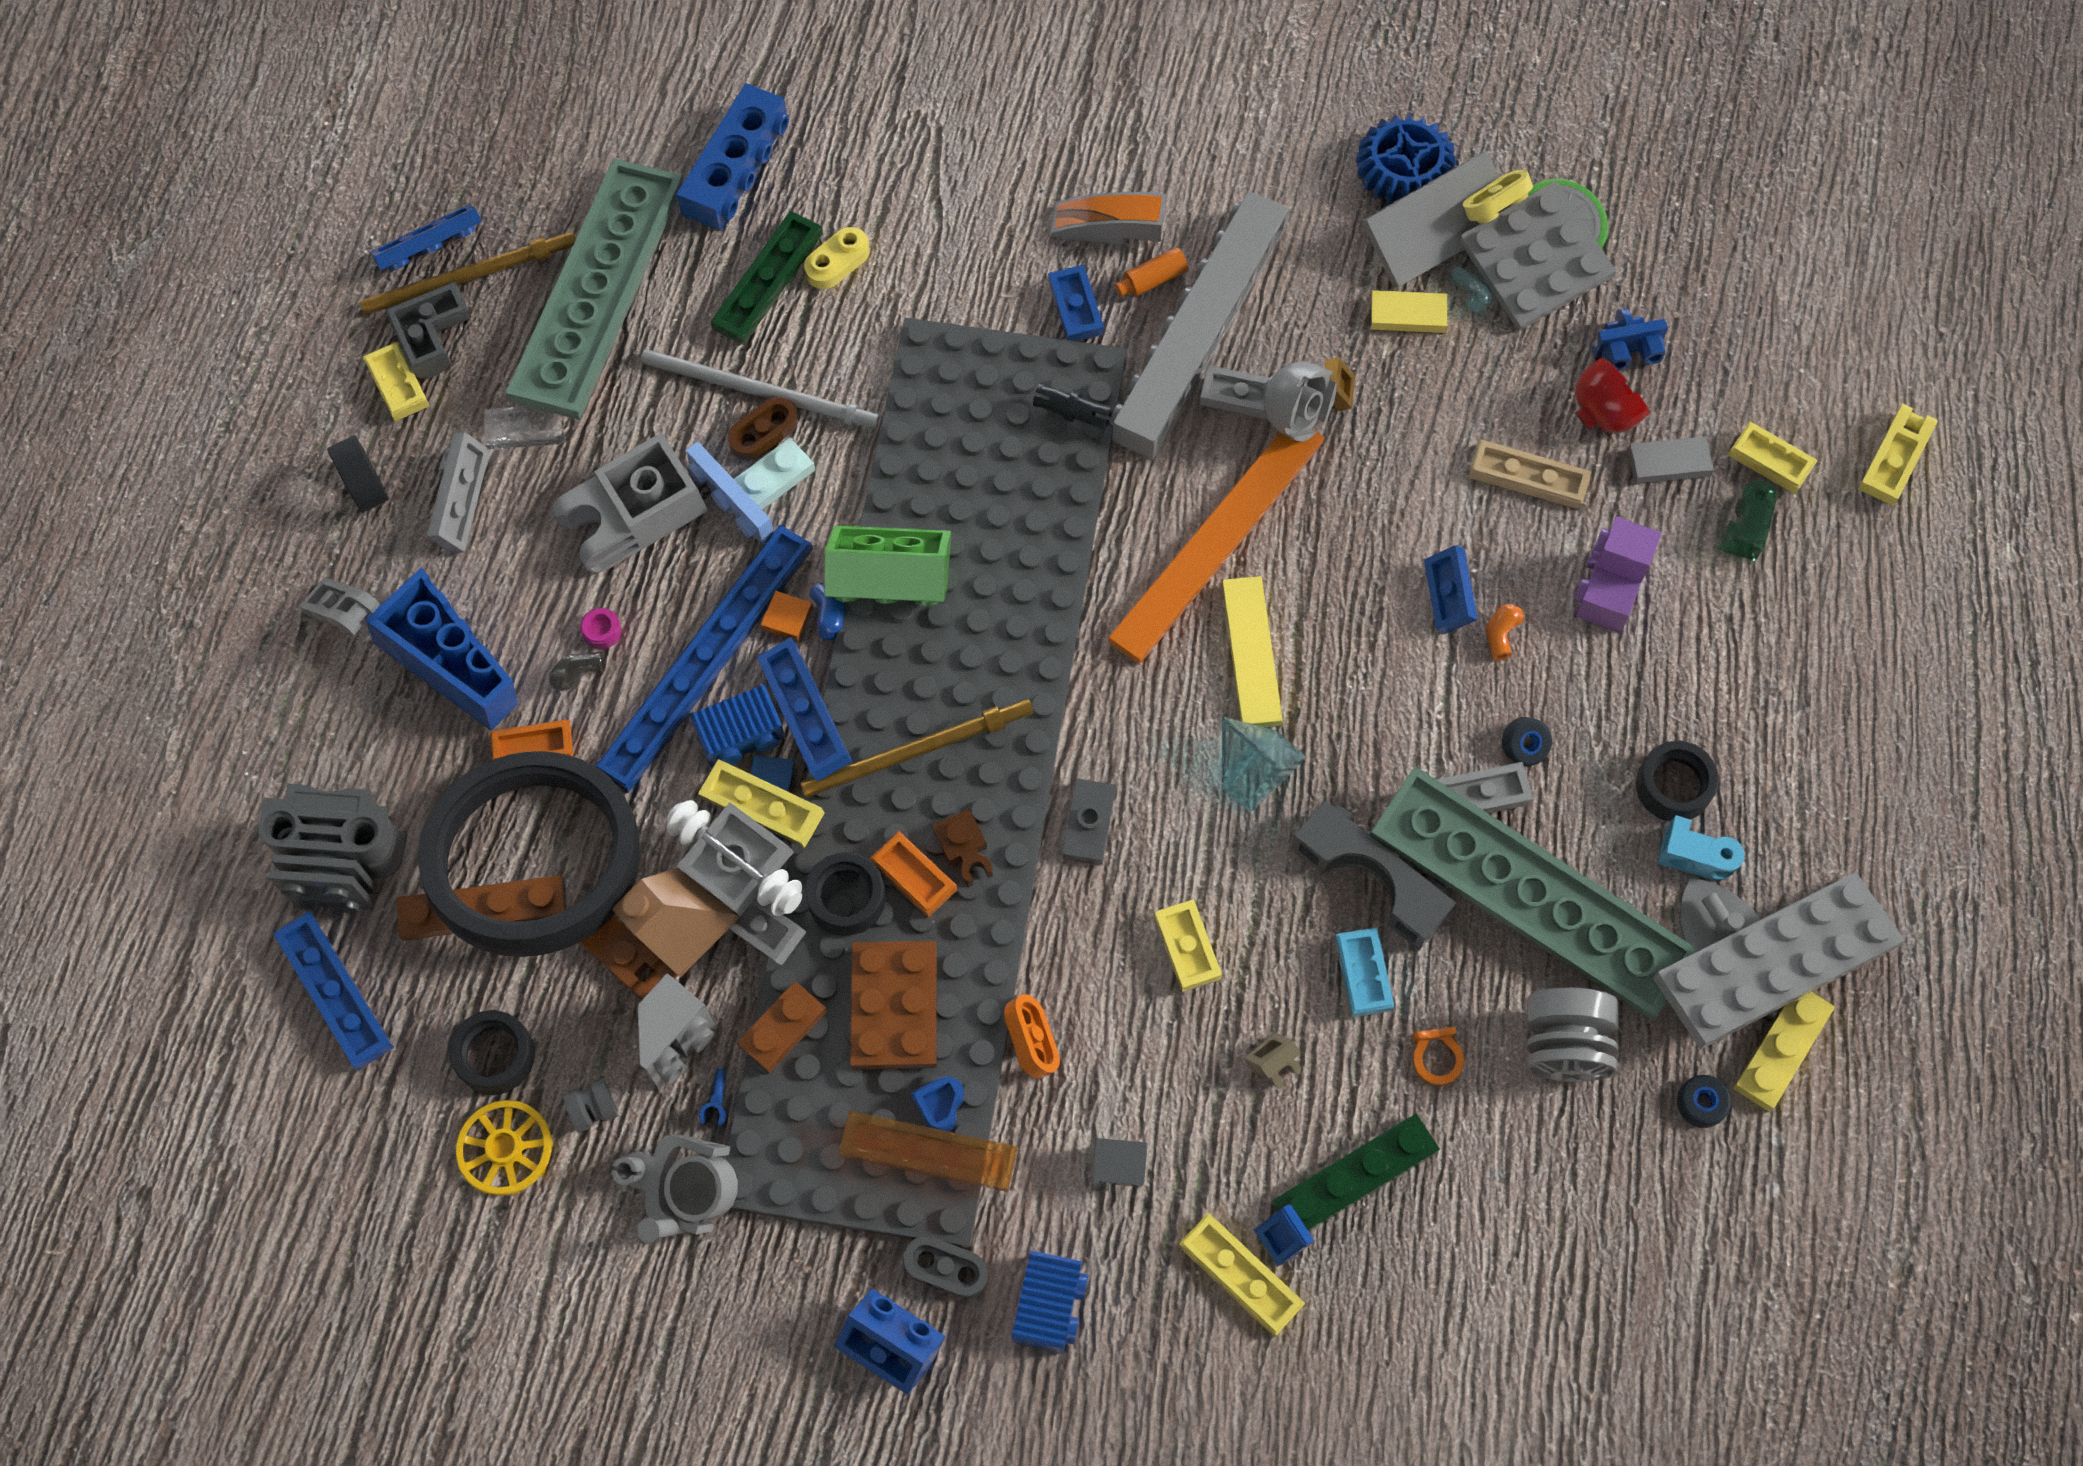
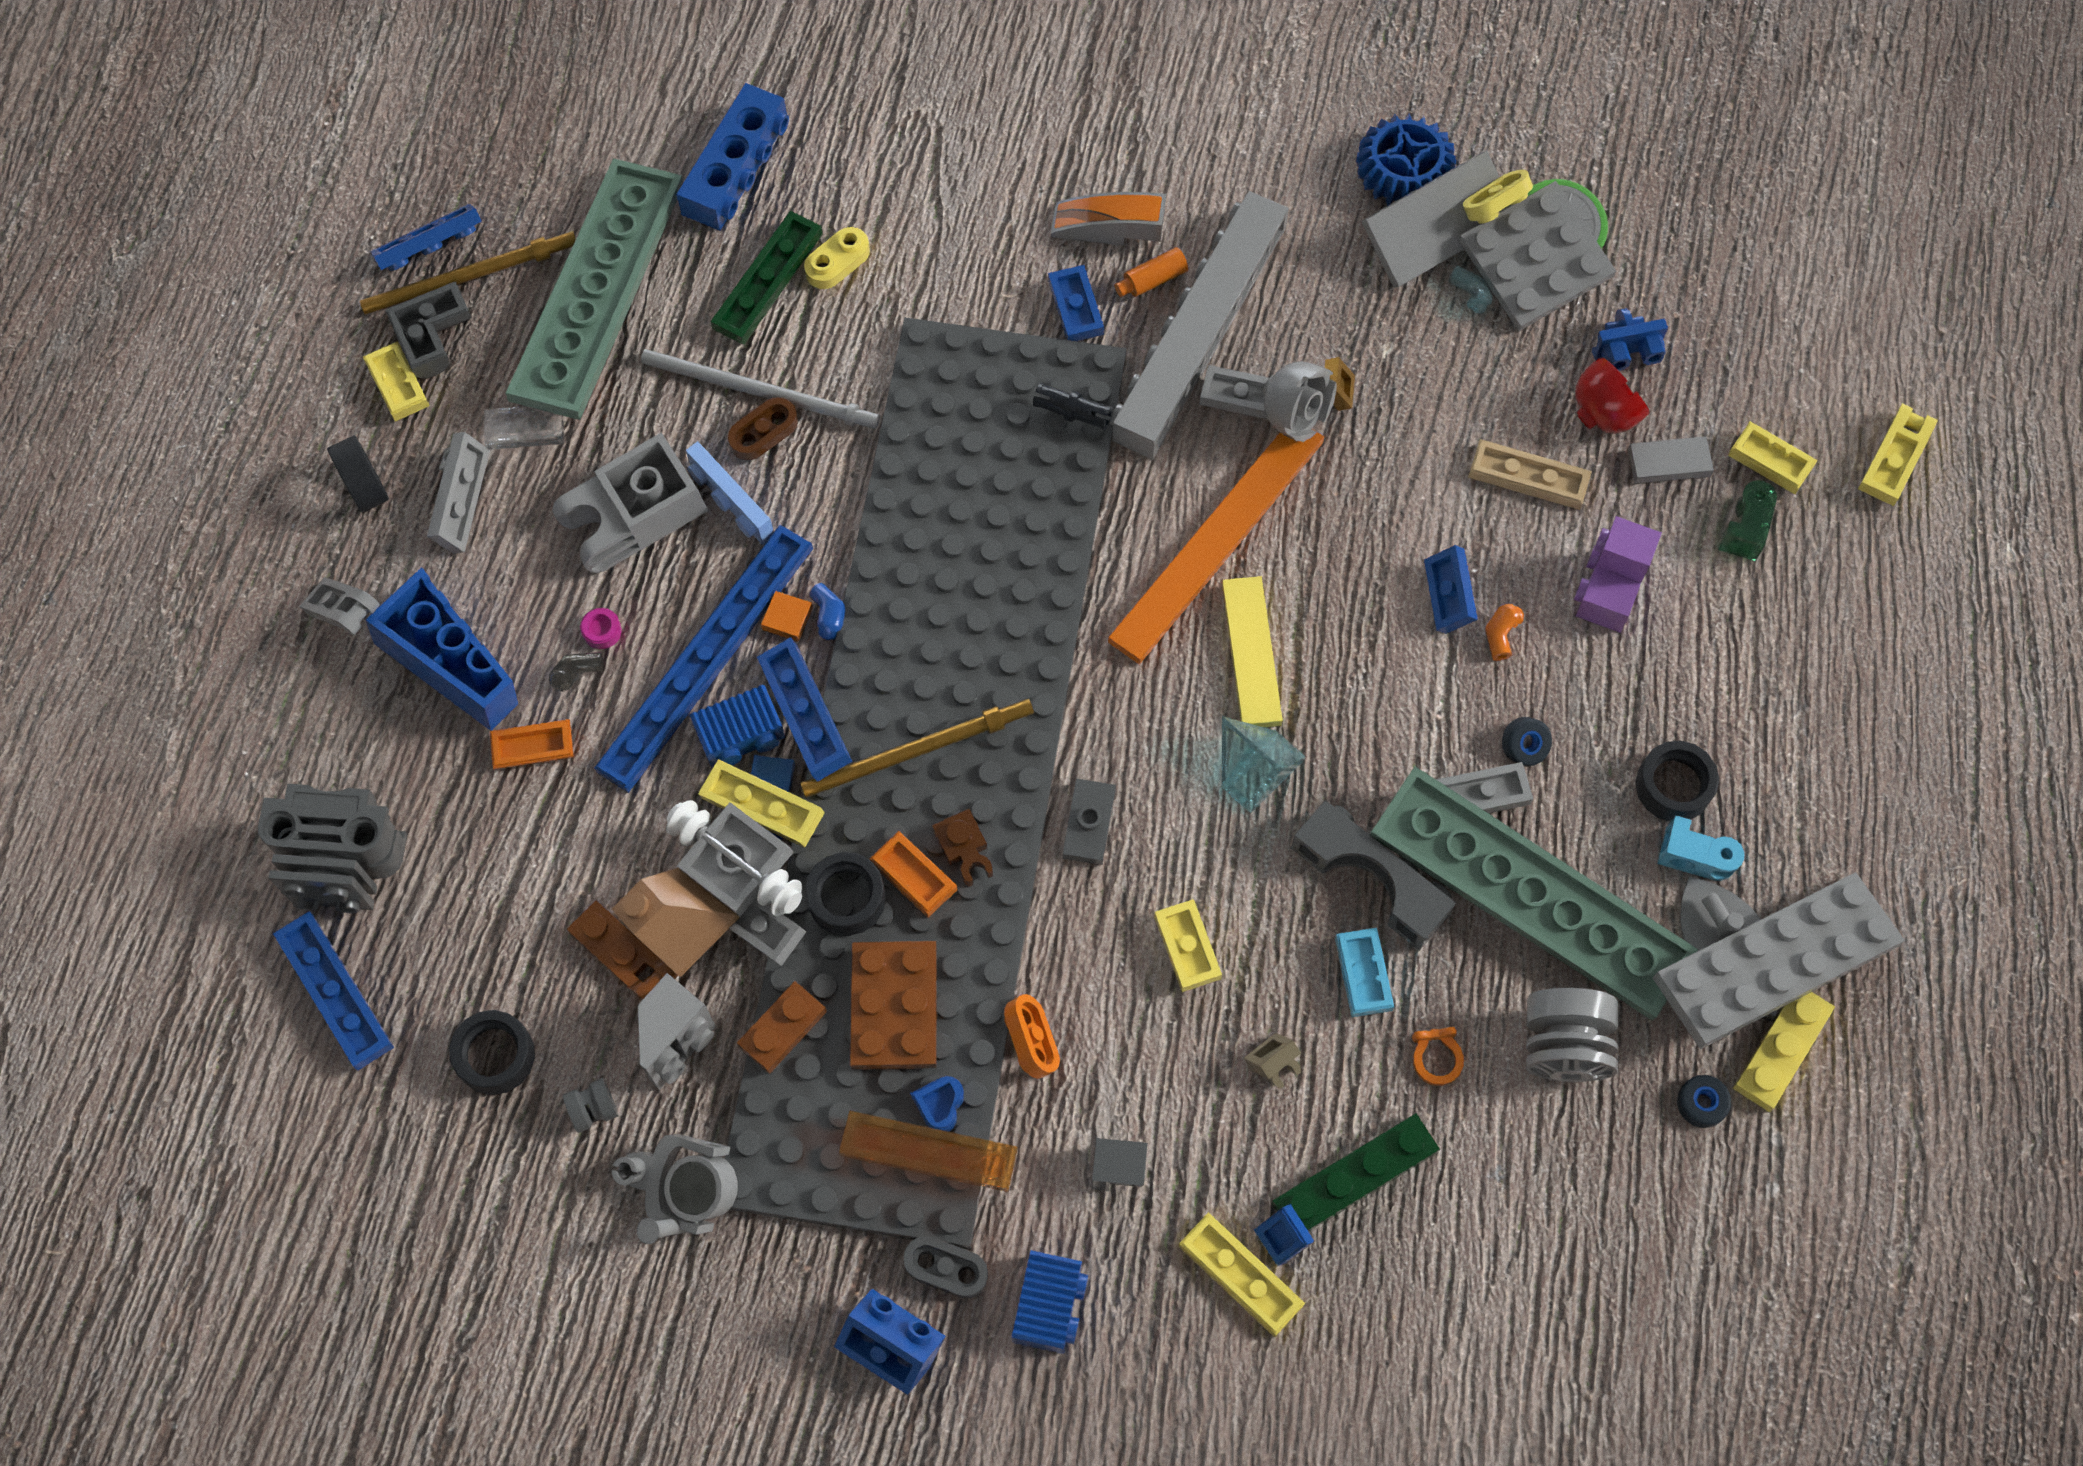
(497, 778): black tyre -> none
(502, 901): dark orange plate -> none
(504, 1148): yellow wheel -> none
(715, 1099): blue hand -> none
(775, 473): light aqua plate -> none
(887, 564): bright green slope -> none
(1408, 311): light yellow tile -> none

